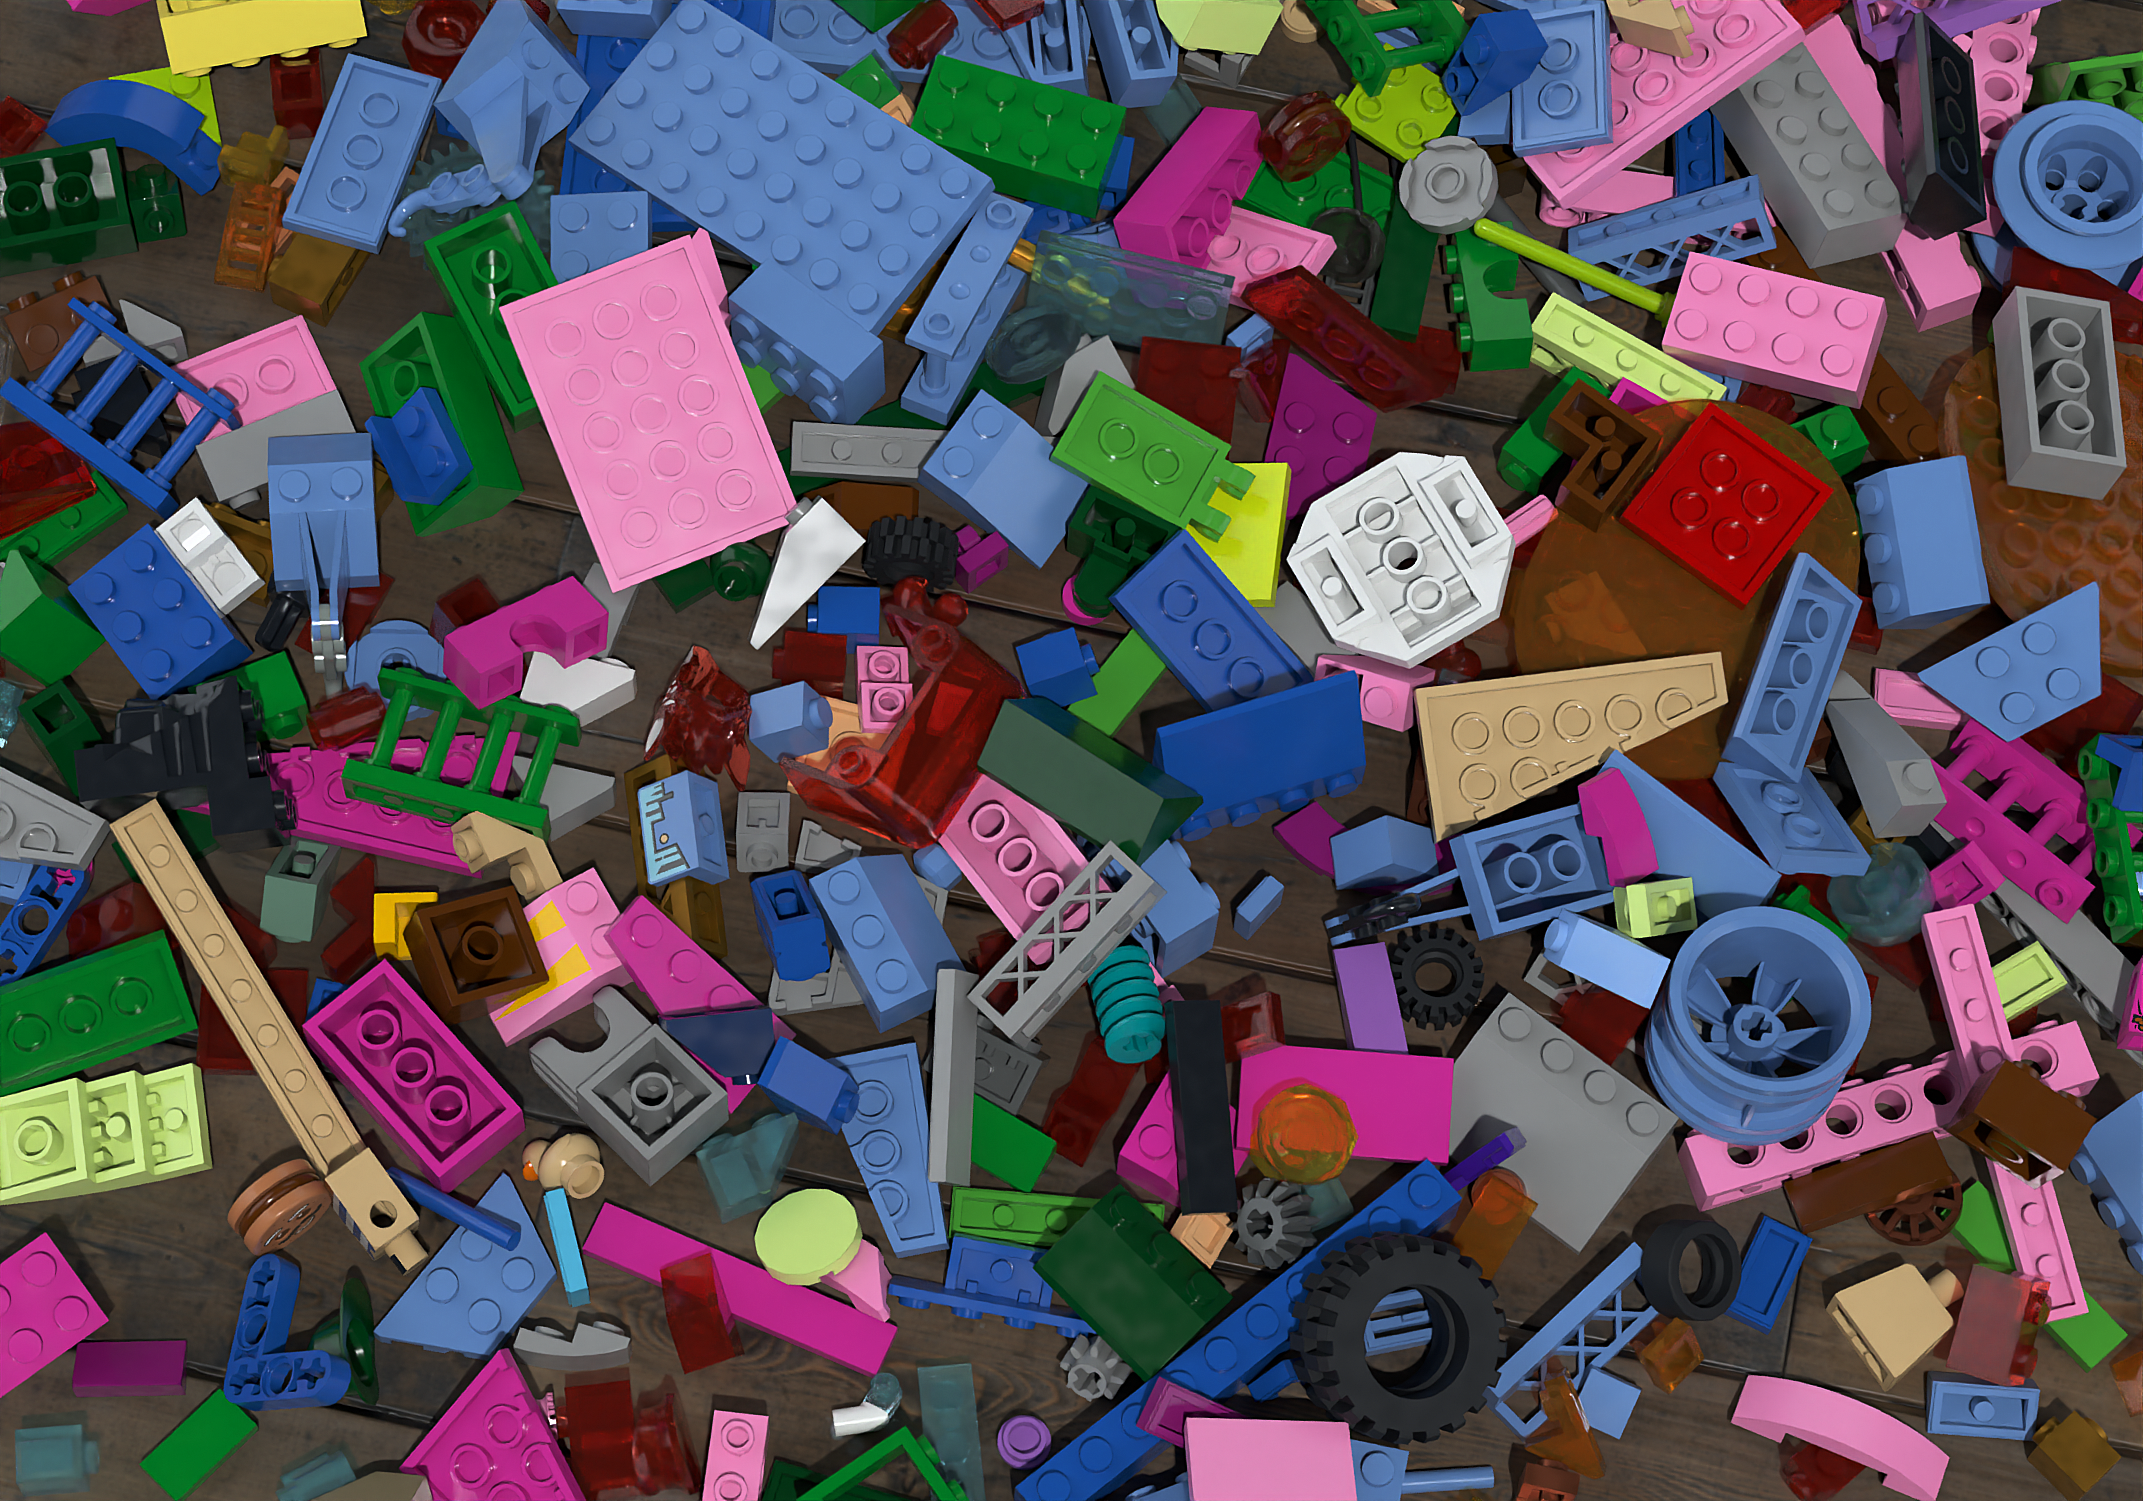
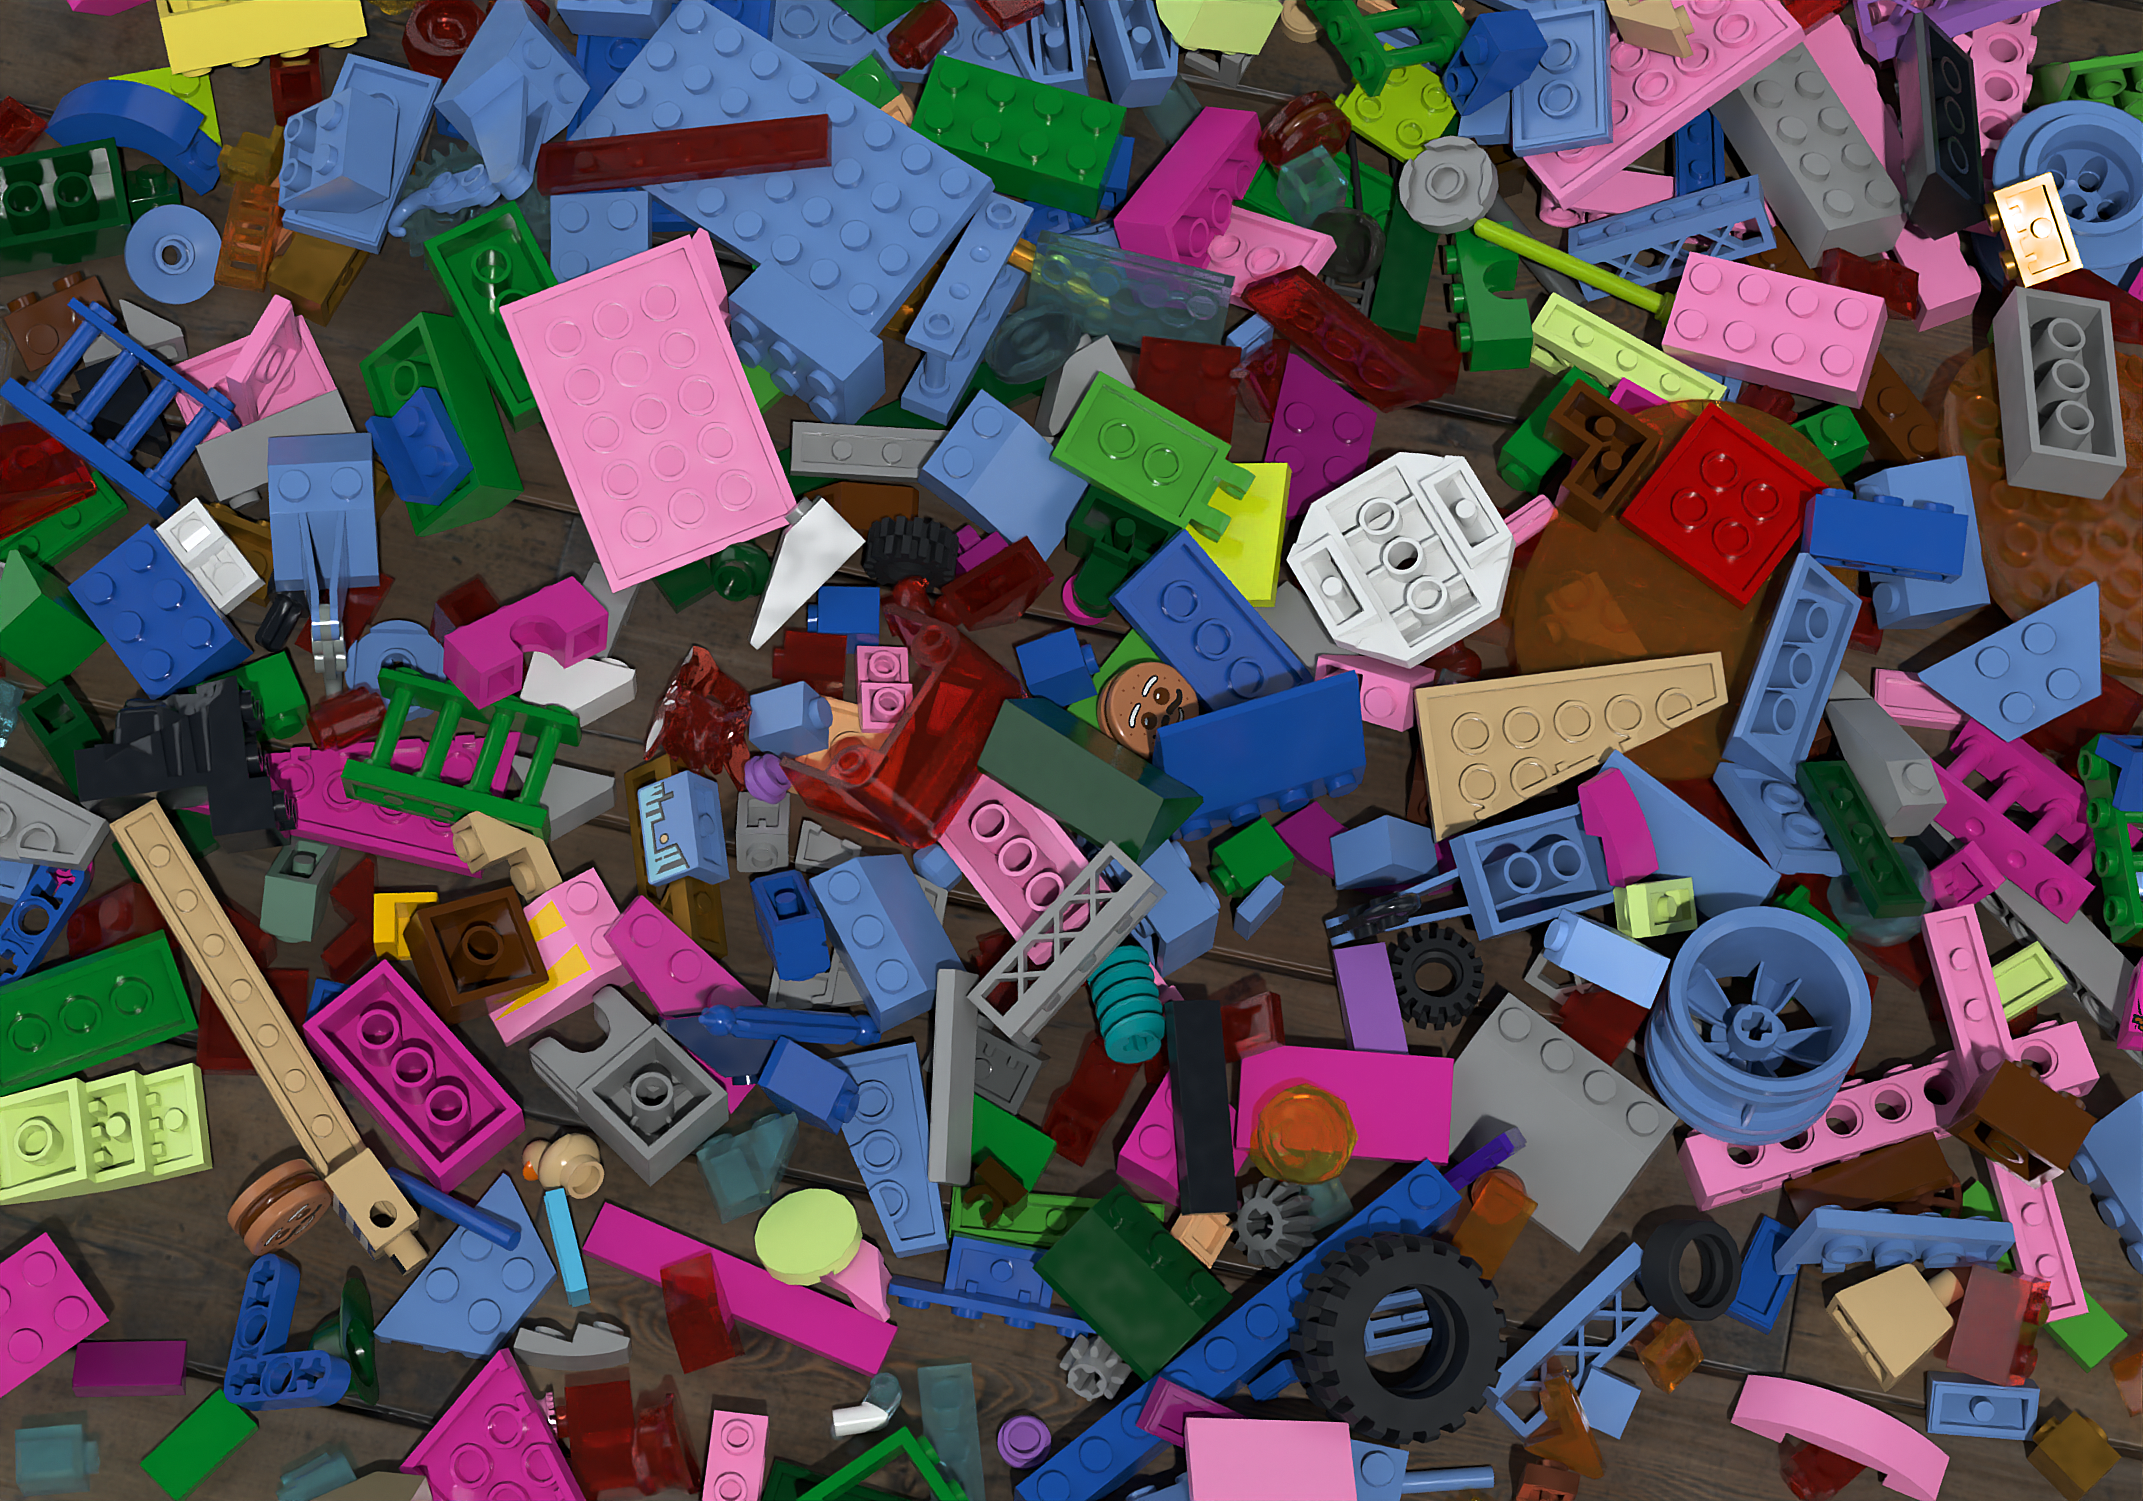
(196, 248): none -> medium blue dish
(264, 361): none -> bright pink tile
(338, 154): none -> medium blue slope
(685, 155): none -> clear red tile
(766, 779): none -> medium lavender plate
(791, 1024): none -> blue wheel
(999, 587): none -> clear red slope
(999, 1189): none -> dark brown tile
(1142, 701): none -> nougat head
(1248, 858): none -> green brick
(1311, 186): none -> clear light blue brick
(1860, 839): none -> dark green tile
(1878, 278): none -> clear red slope
(1885, 536): none -> blue brick
(1891, 1240): none -> medium blue wing
(2032, 230): none -> bracket

